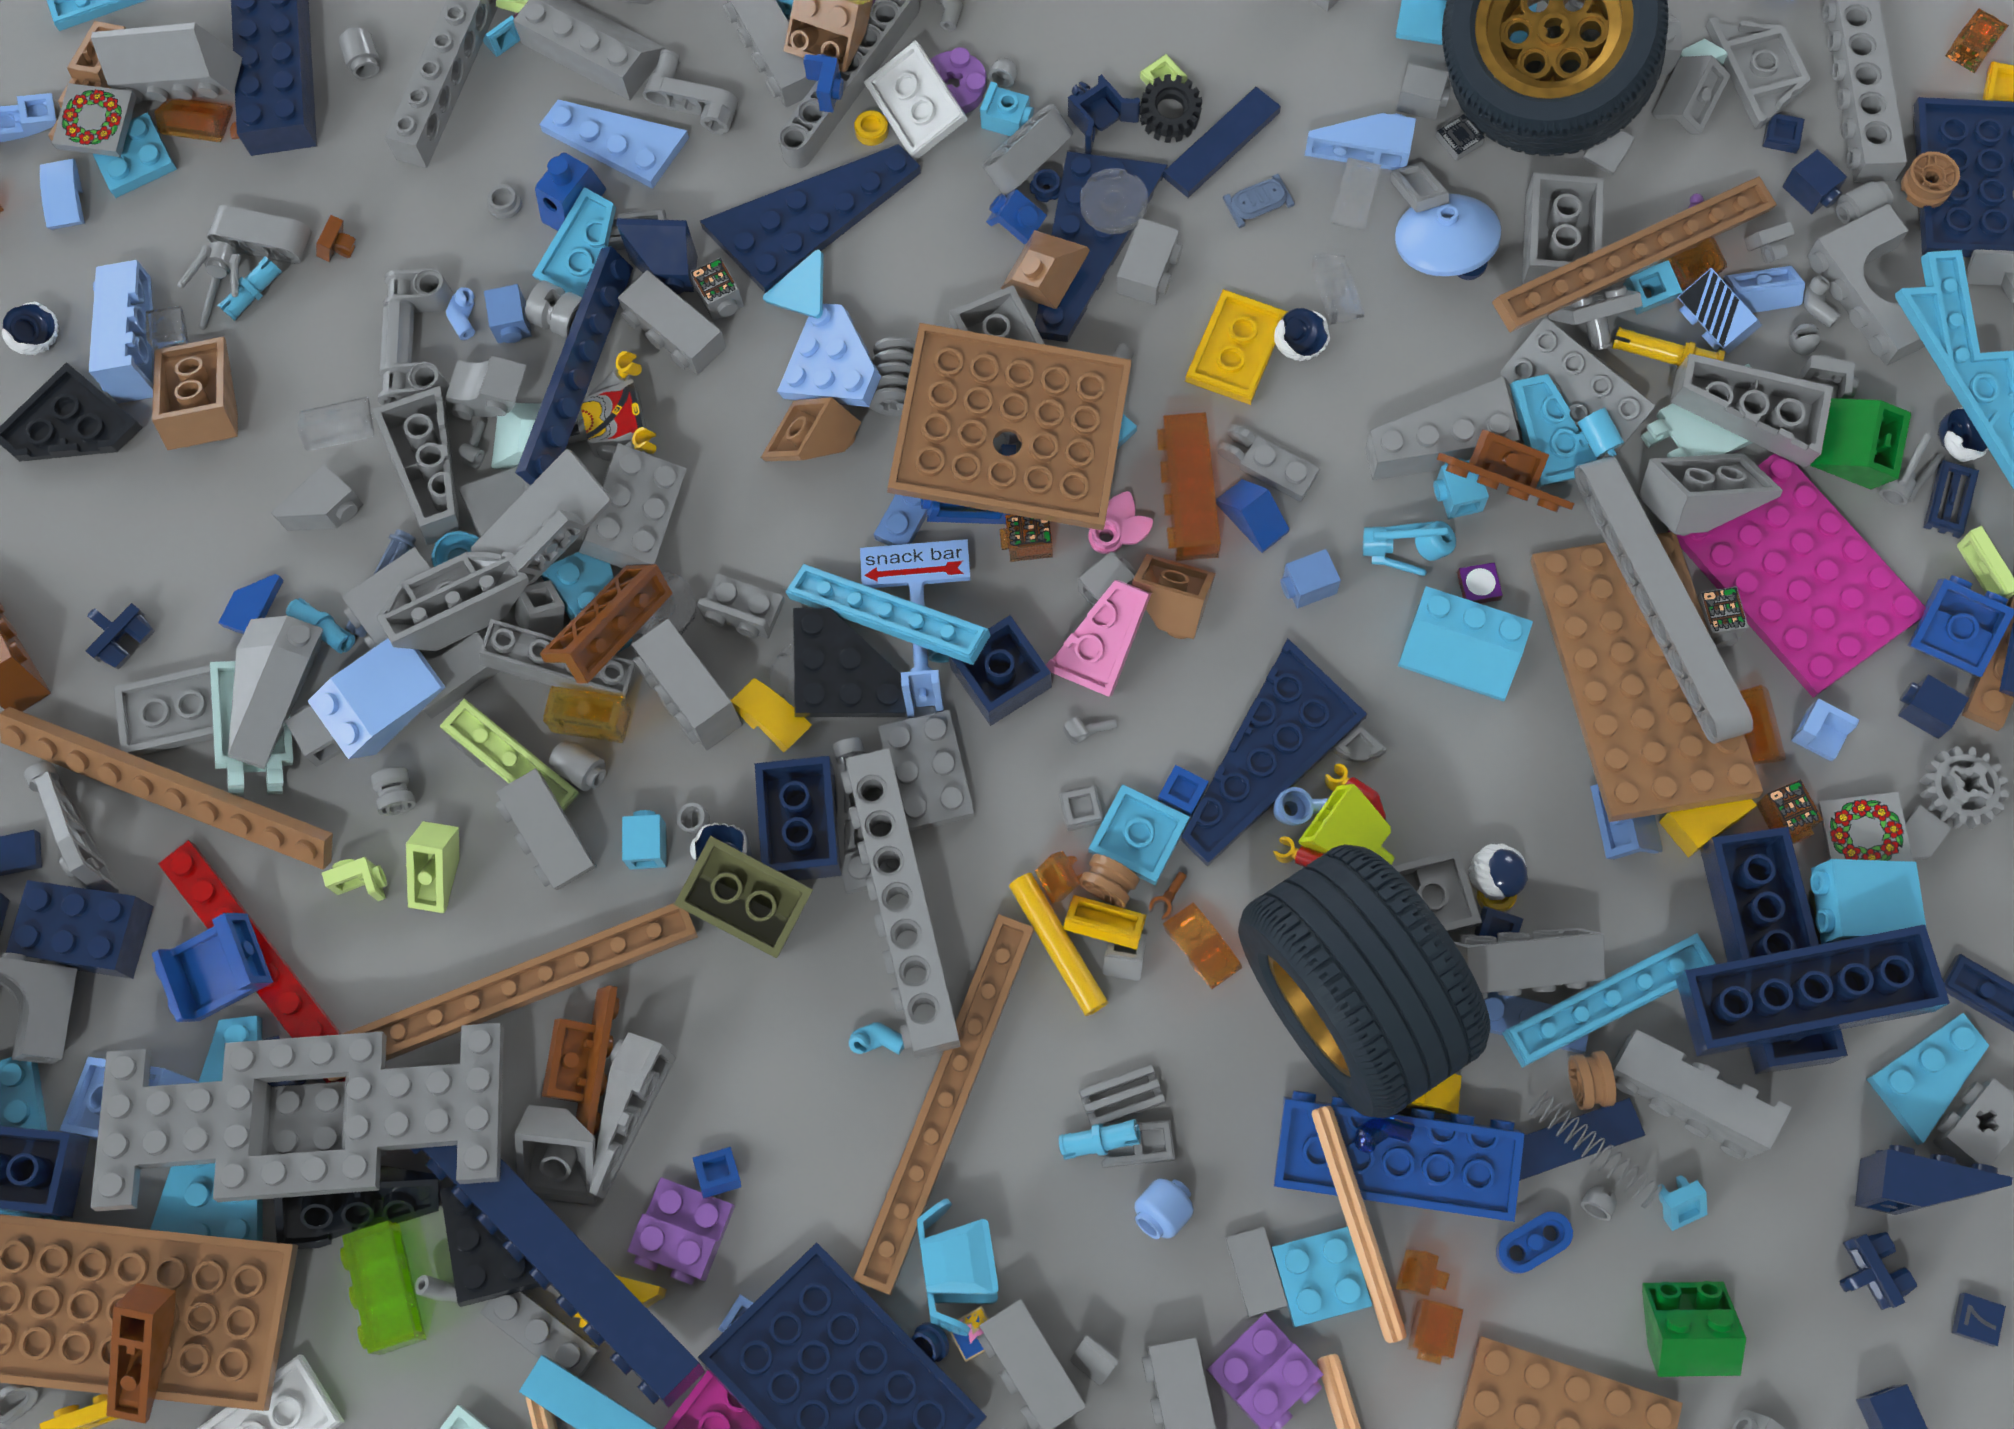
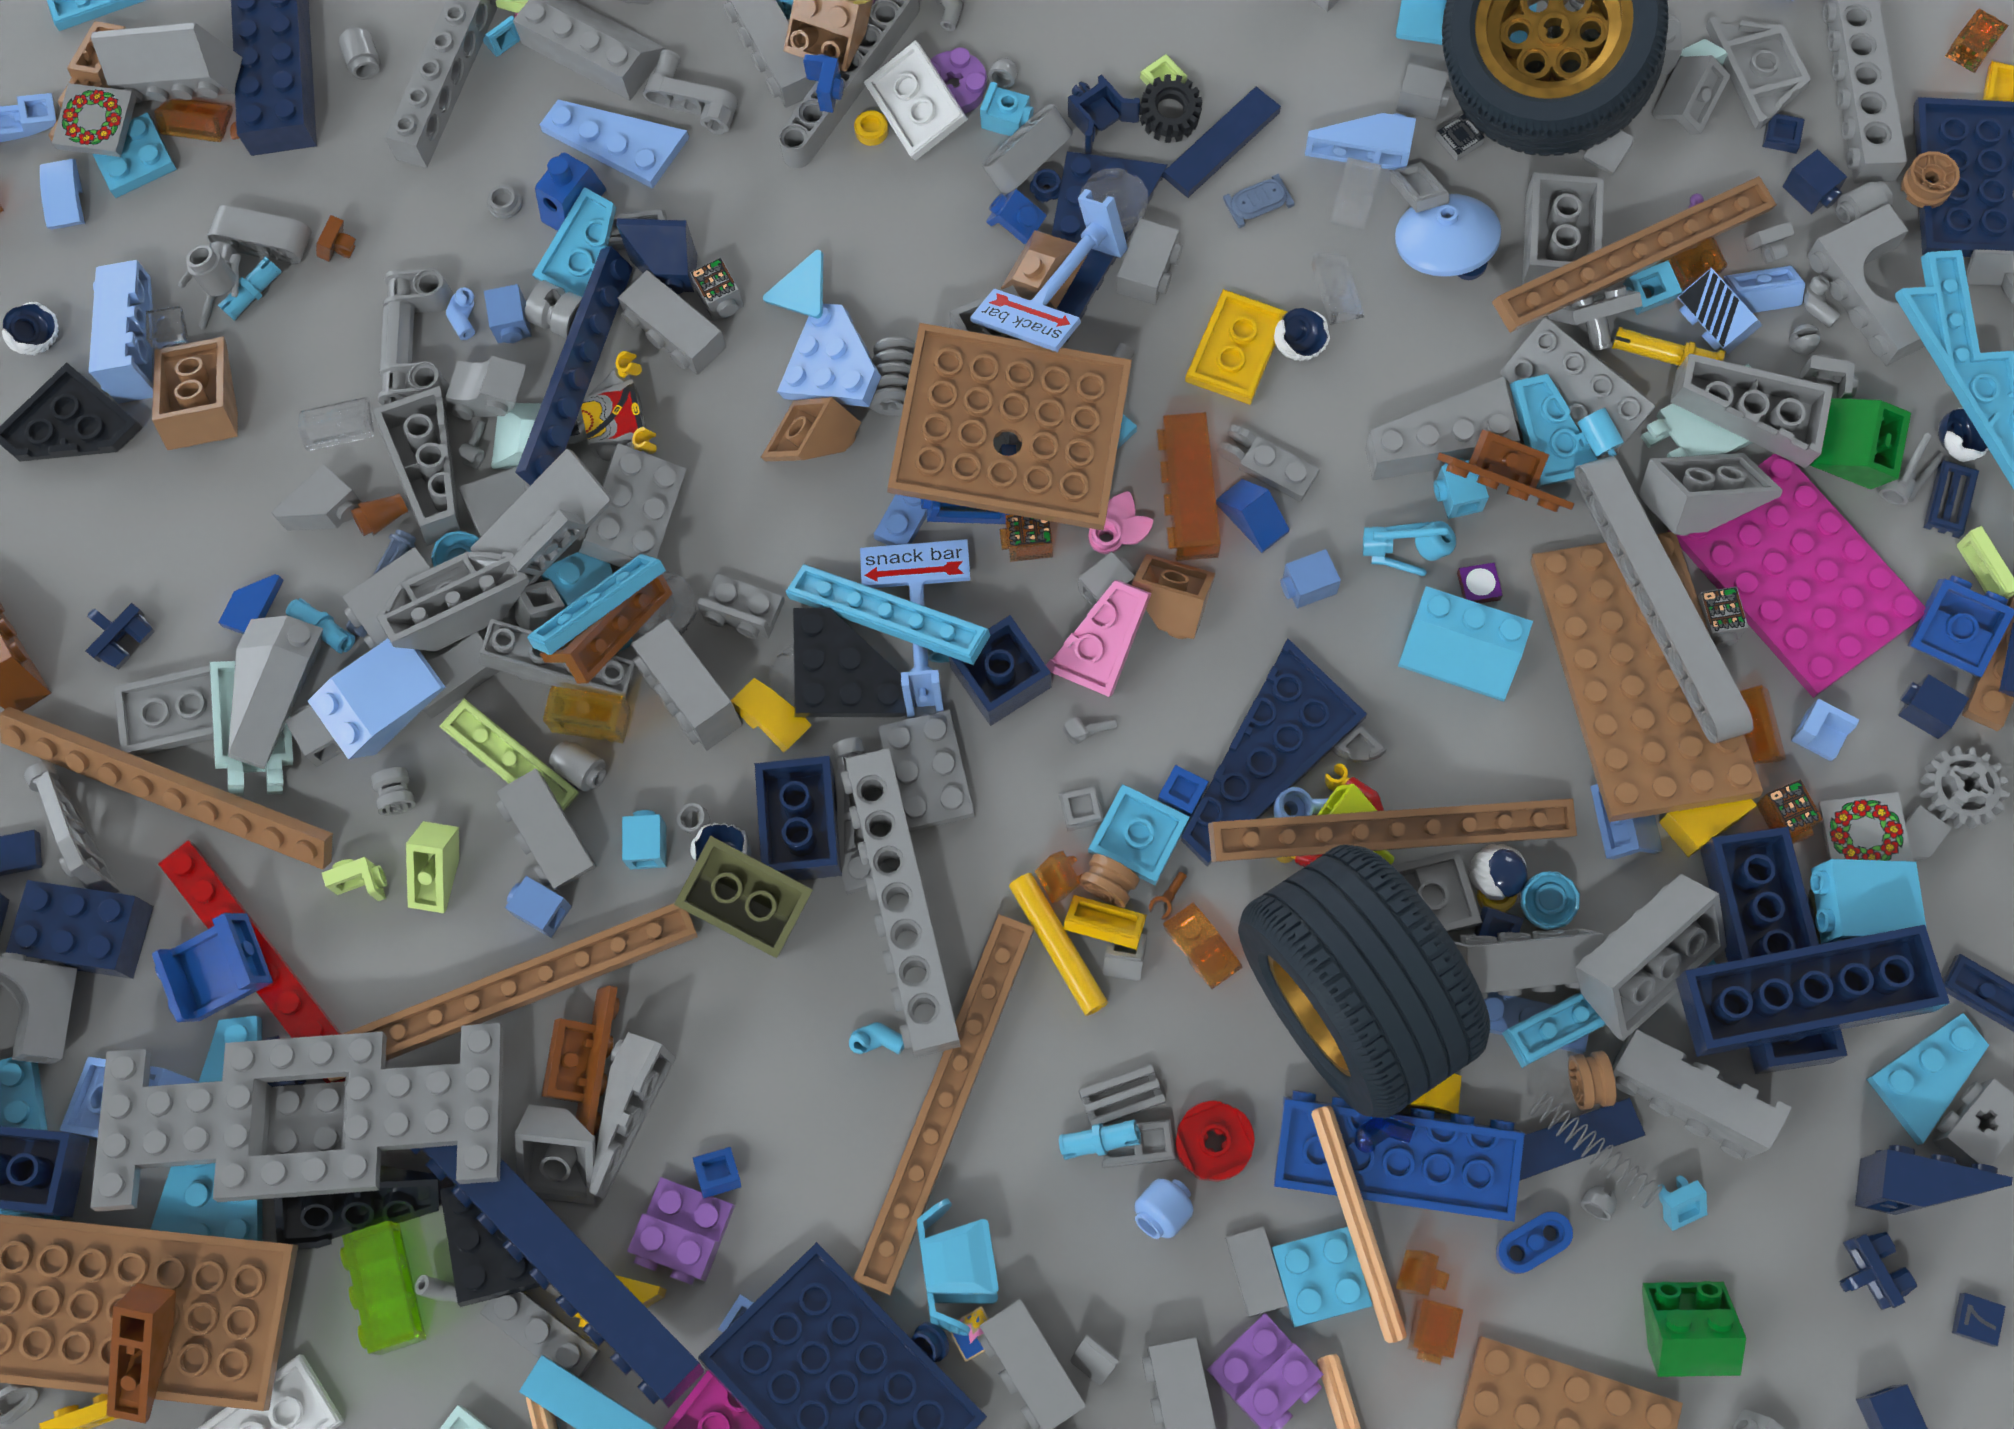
(210, 270): none -> light grey brick
(377, 514): none -> dark orange cone
(537, 906): none -> medium blue brick
(595, 604): none -> medium azure tile
(787, 226): dark blue wing -> none
(1032, 318): none -> light blue piece
(1204, 1161): none -> red plate
(1392, 829): none -> medium nougat plate
(1549, 900): none -> medium azure hair
(1639, 962): none -> light grey slope

